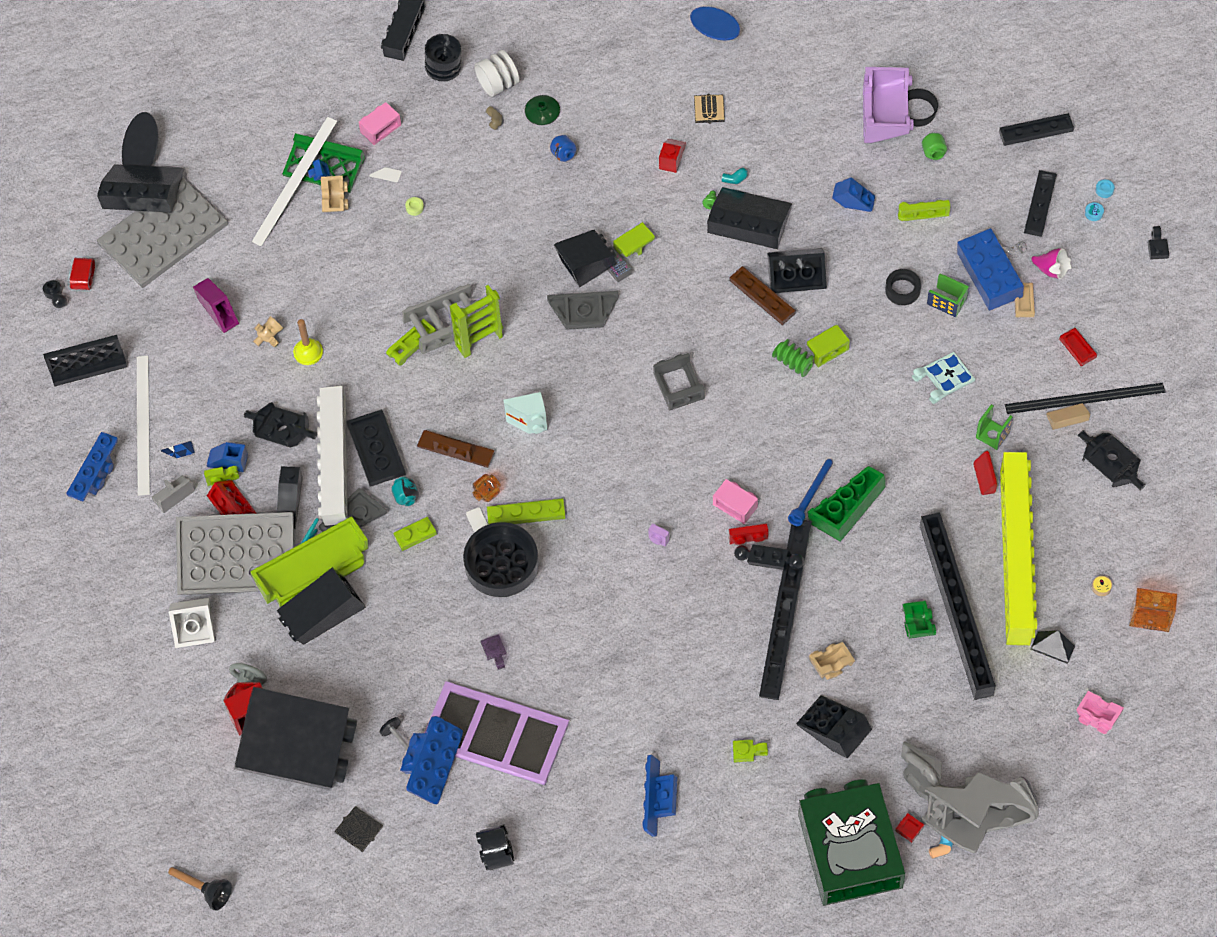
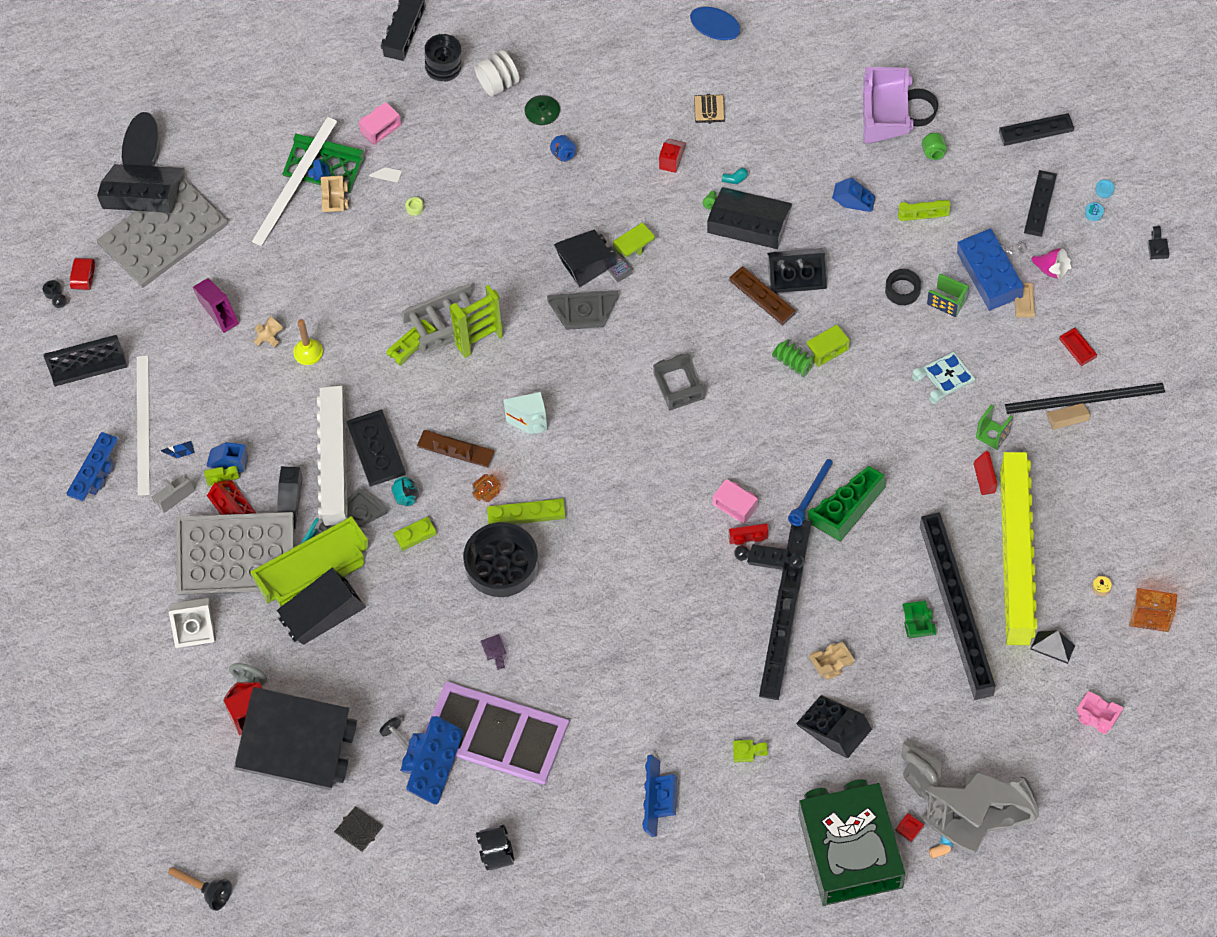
(269, 420): black plate -> none
(476, 519): white sticker -> none
(495, 116): dark tan arm -> none
(658, 535): lavender plate -> none
(1118, 471): black plate -> none

